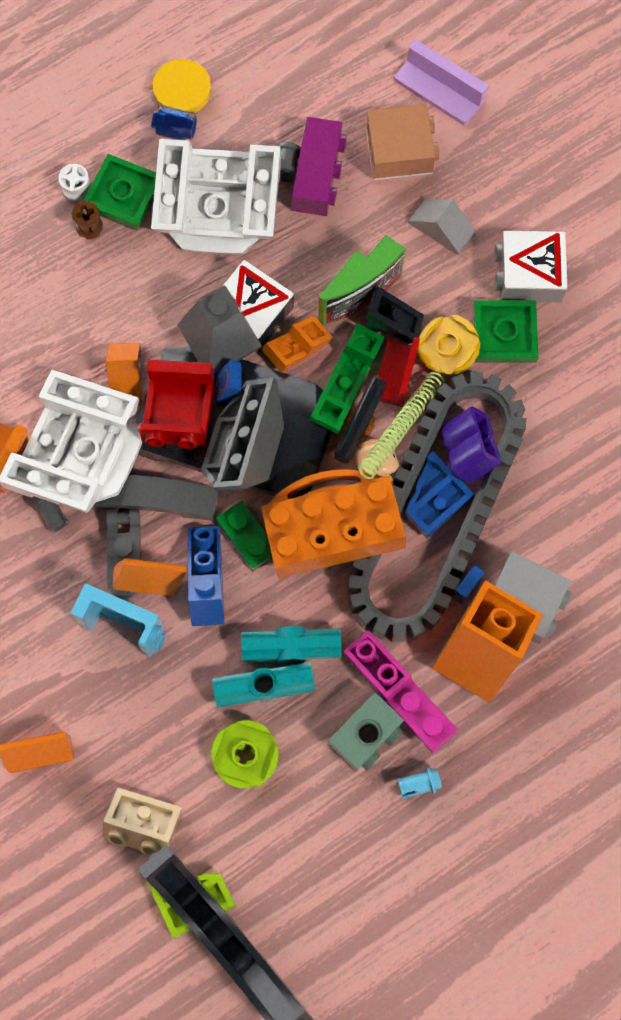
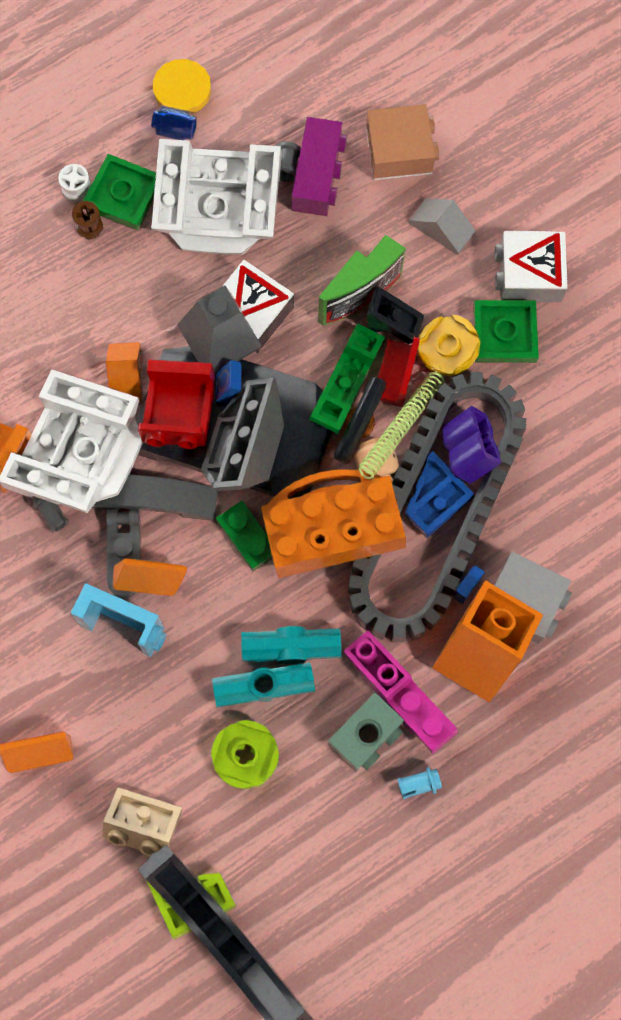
(205, 576): blue slope -> none
(298, 344): orange slope -> none
(442, 83): lavender panel -> none

